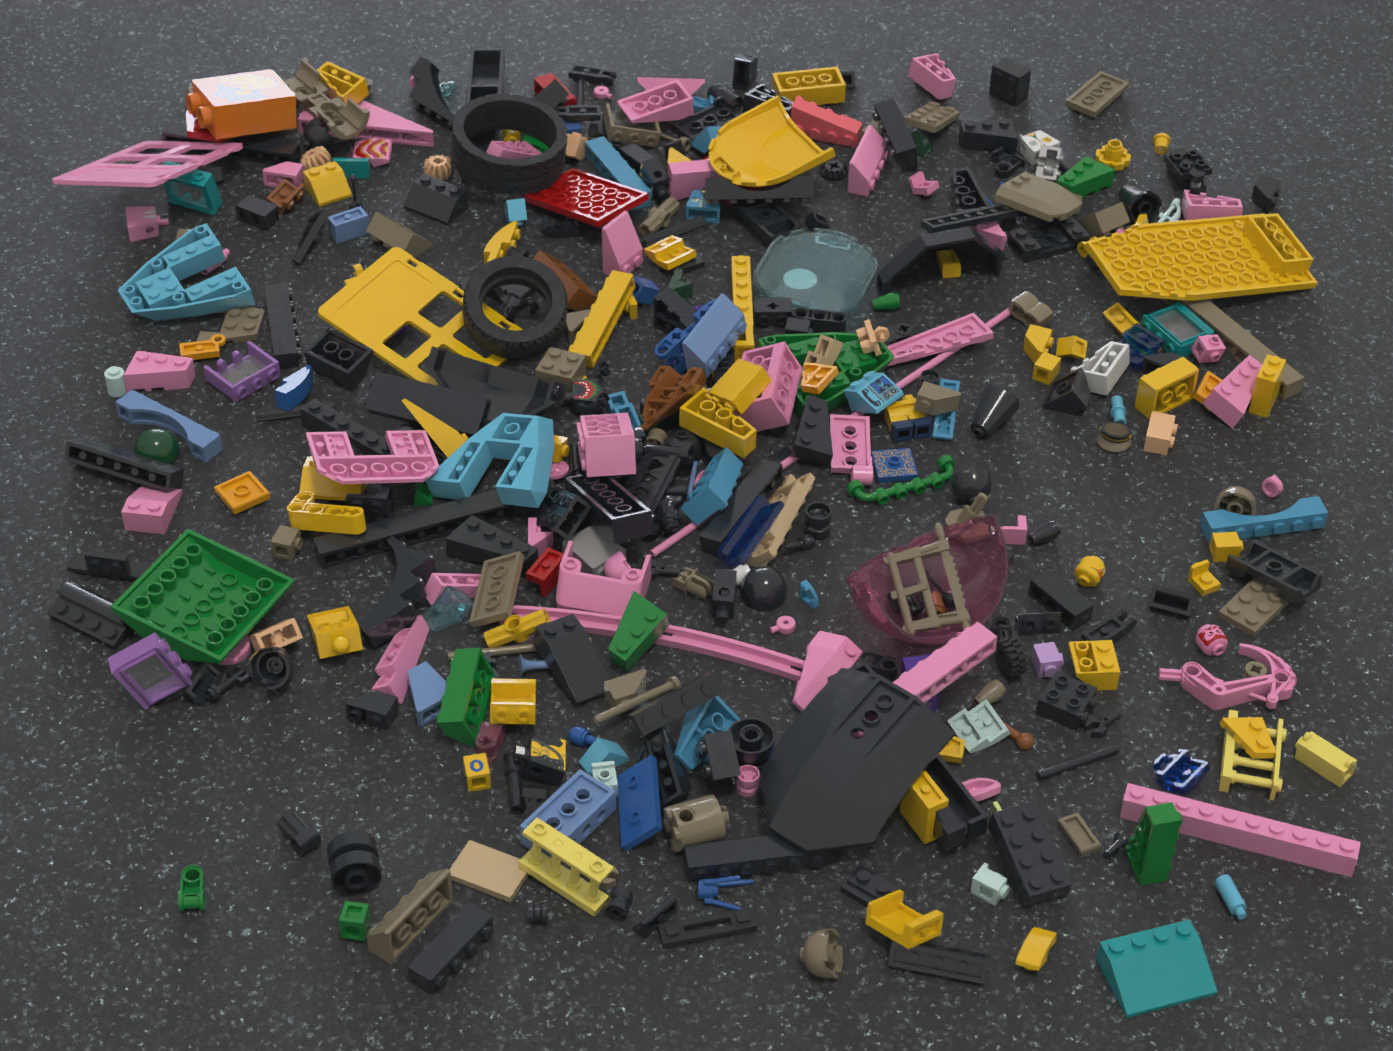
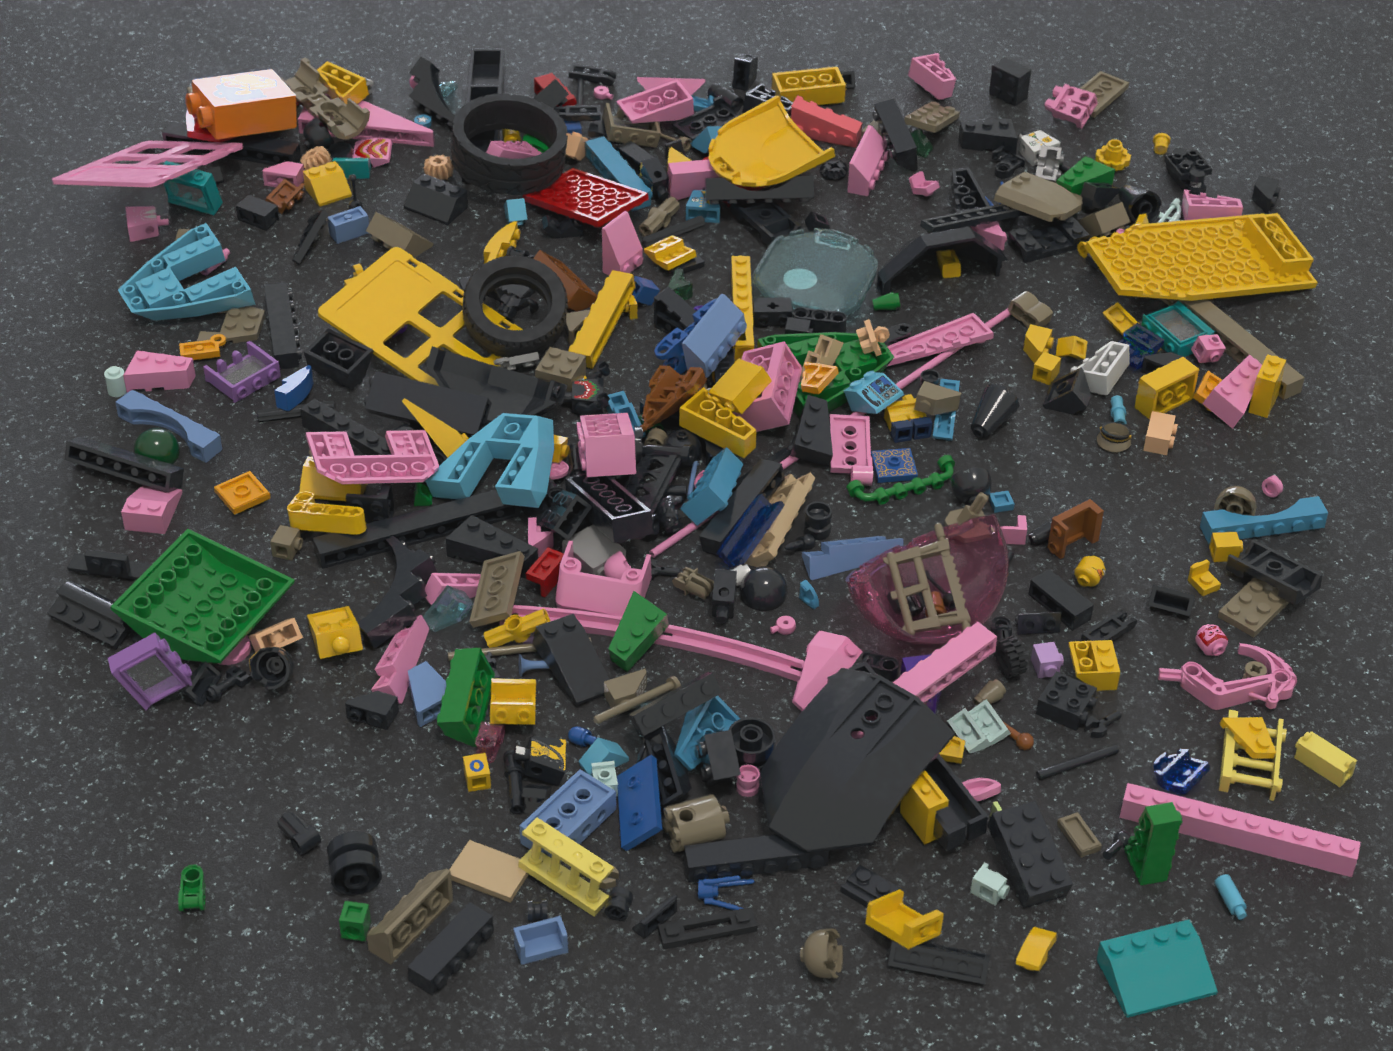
(423, 120): none -> dark azure tile
(511, 363): none -> light grey hinge
(540, 940): none -> medium blue panel
(845, 555): none -> medium blue wedge
(1001, 501): none -> dark azure tile
(1072, 104): none -> bright pink hips
(1074, 524): none -> dark orange panel
(1098, 194): none -> black slope

